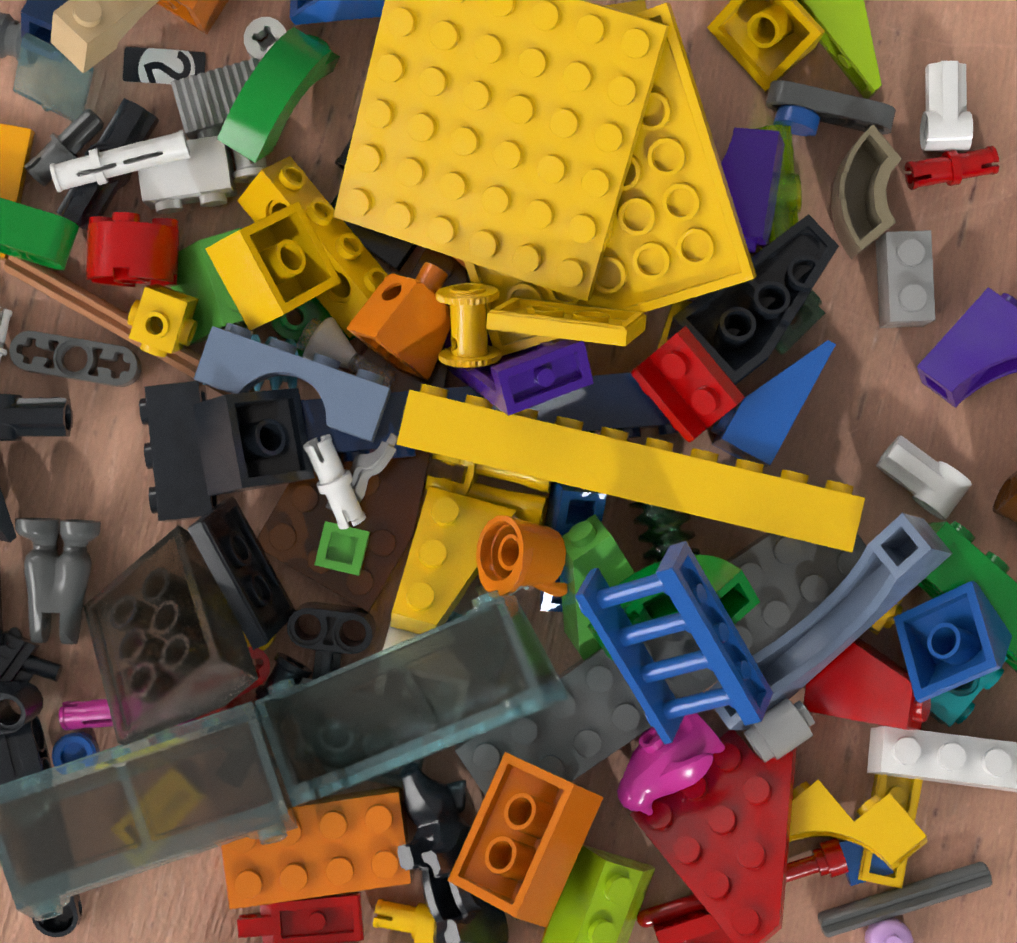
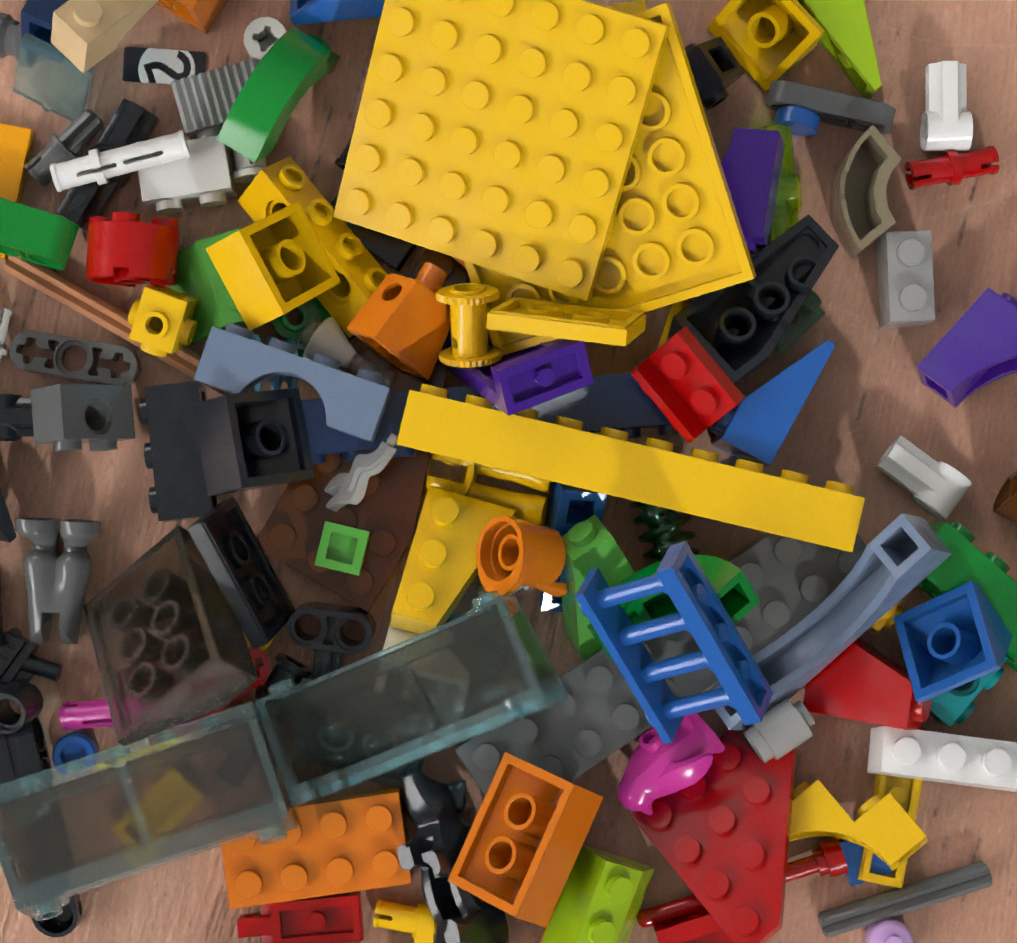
(82, 415): none -> dark grey brick
(334, 481): white pin -> none
(713, 70): none -> black brick

